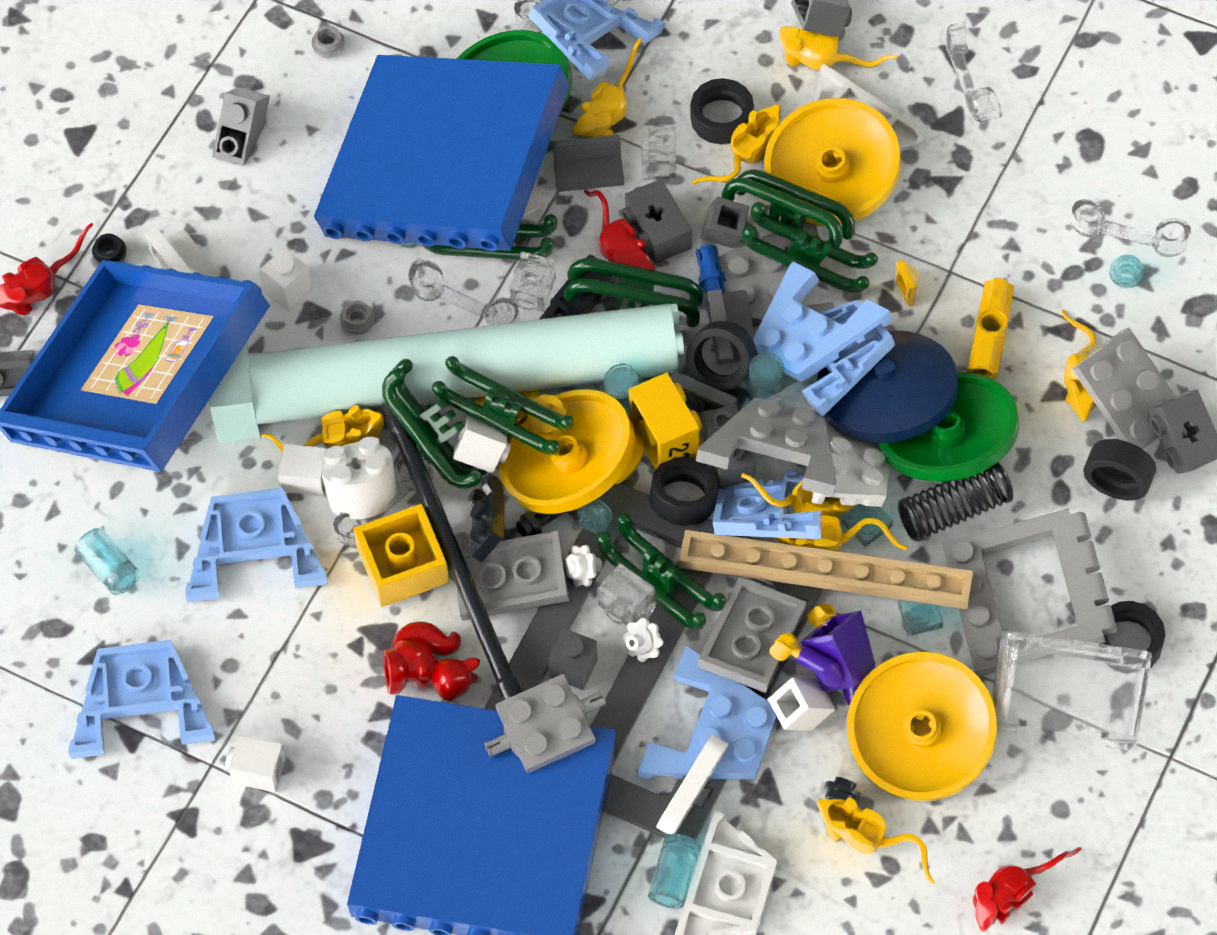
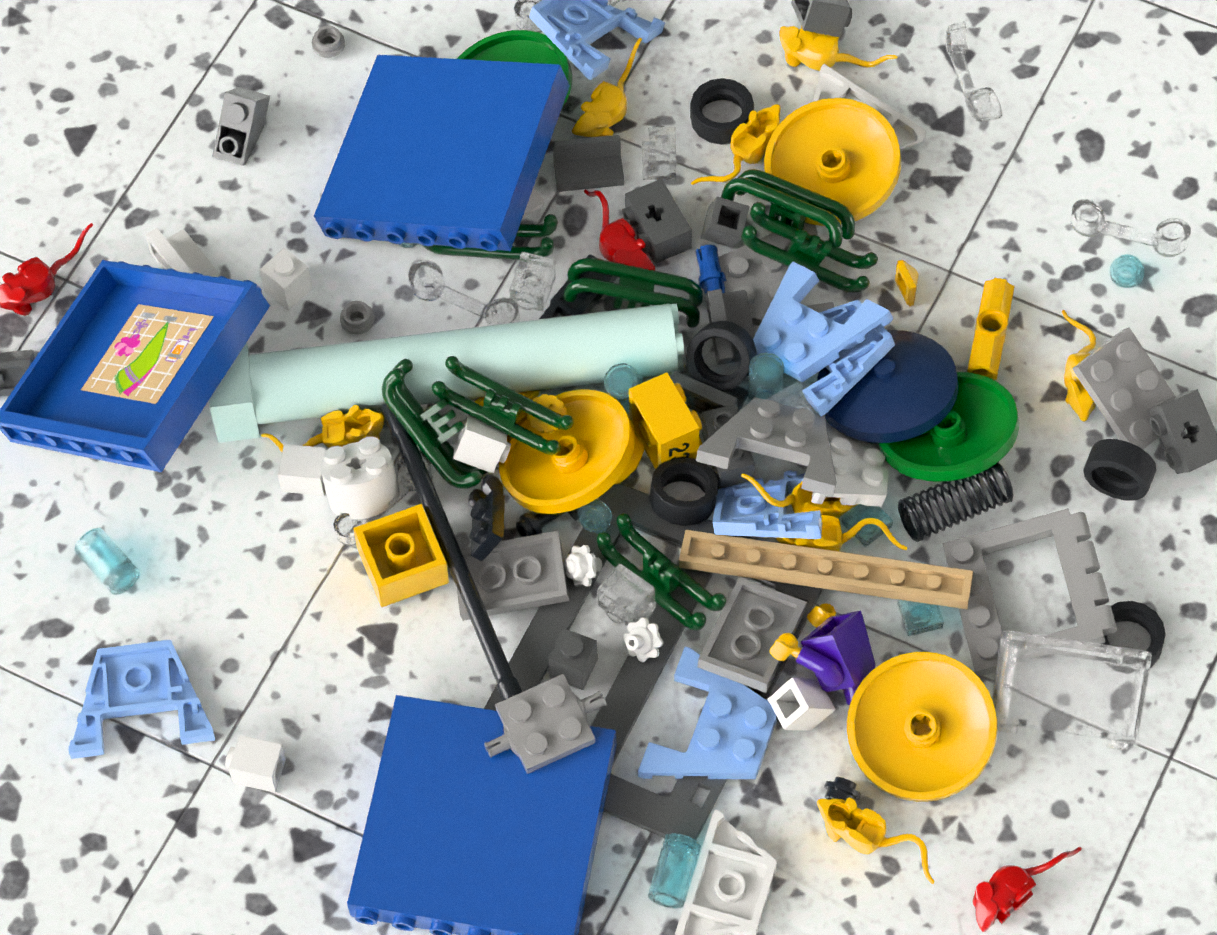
(109, 242): black plate -> none
(250, 529): light blue wing -> none
(413, 661): red animal -> none
(692, 785): white beam -> none

